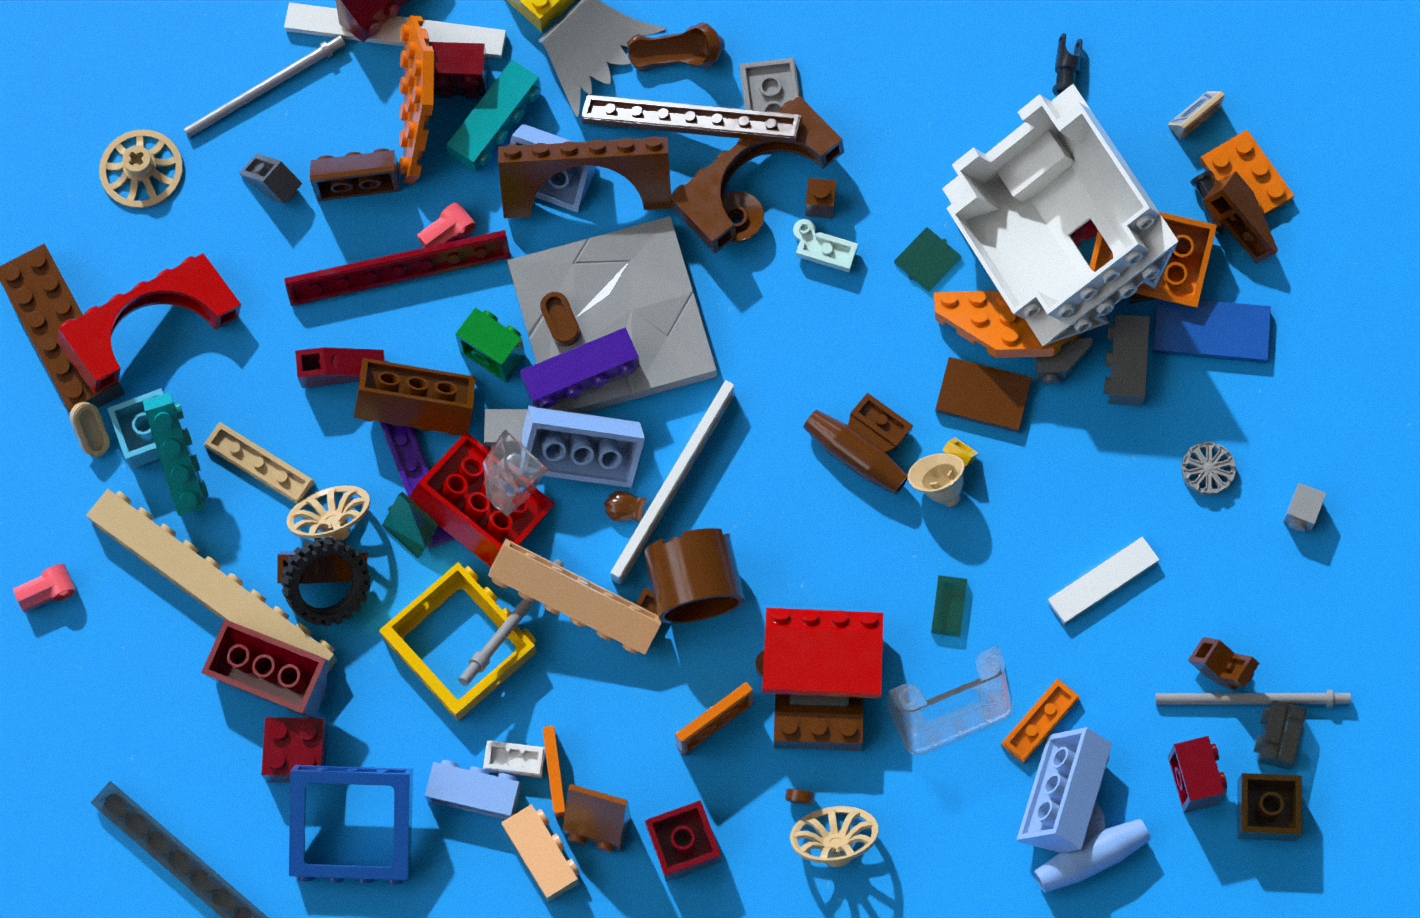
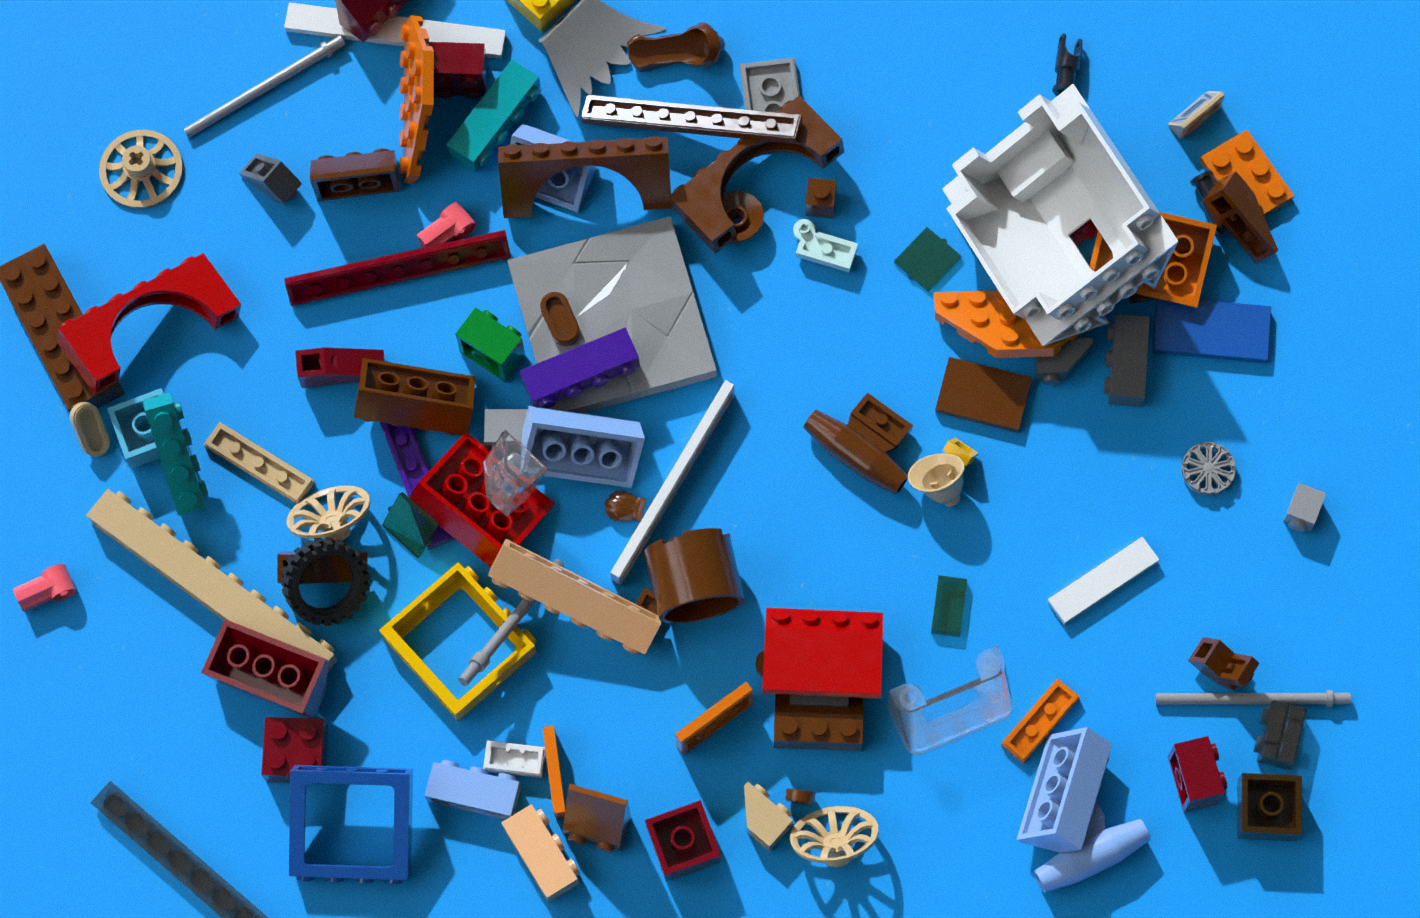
(764, 819): none -> tan slope

